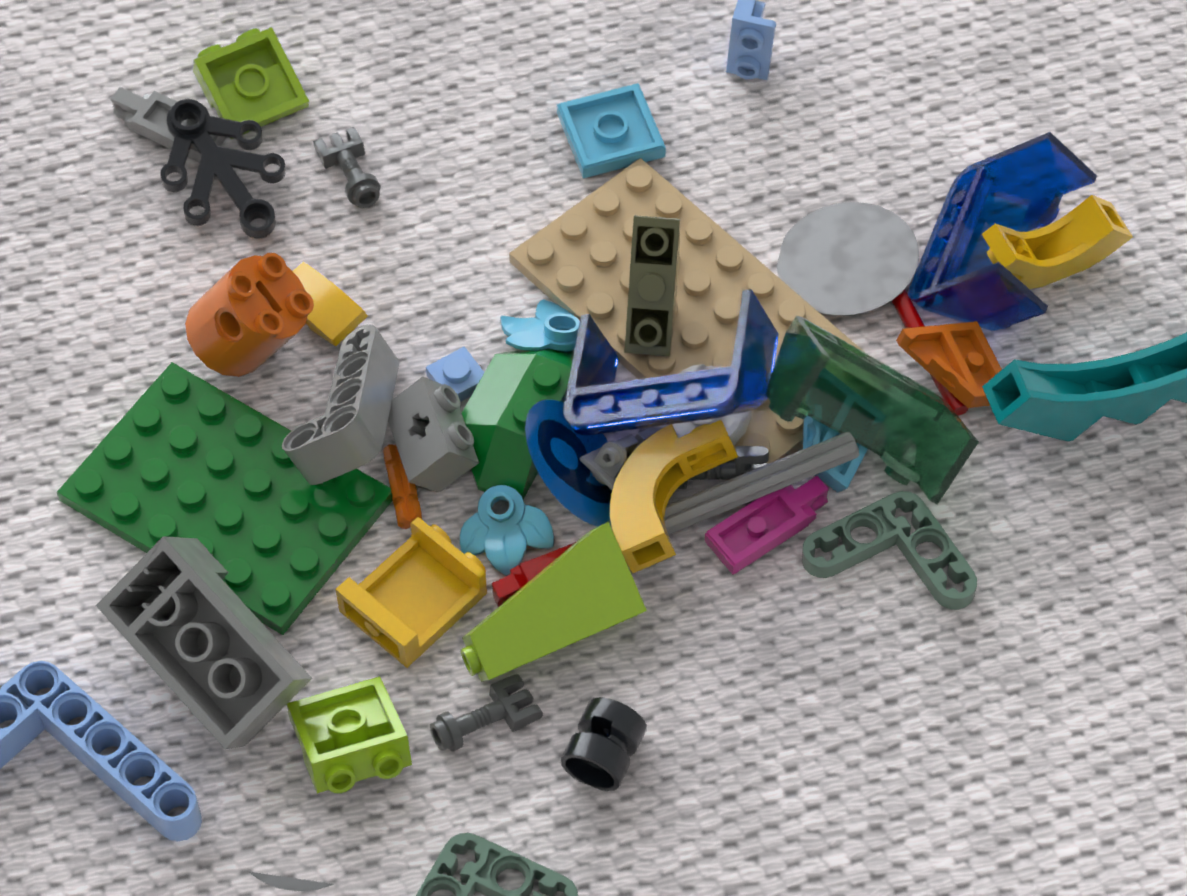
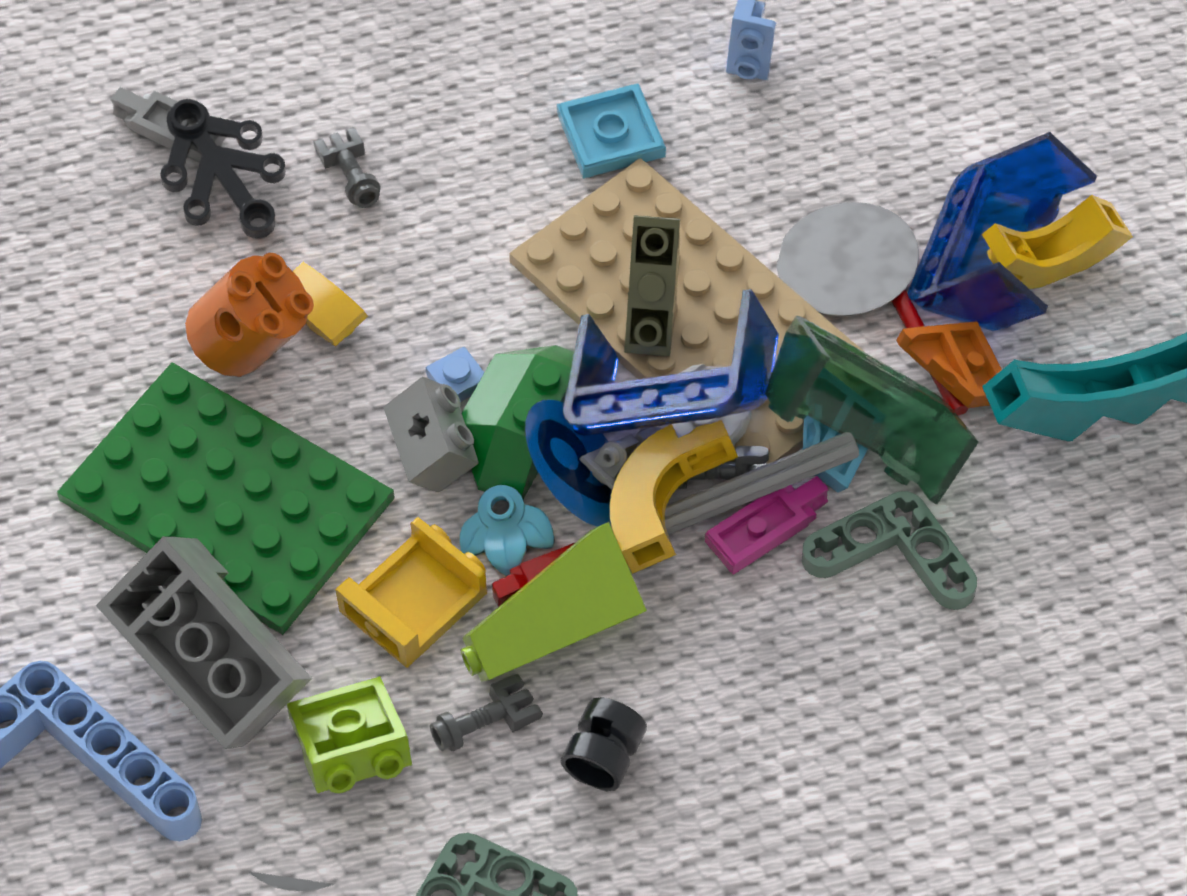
(250, 79): lime plate -> none
(355, 413): light grey beam -> none
(403, 492): orange axle -> none
(550, 328): medium azure plate -> none

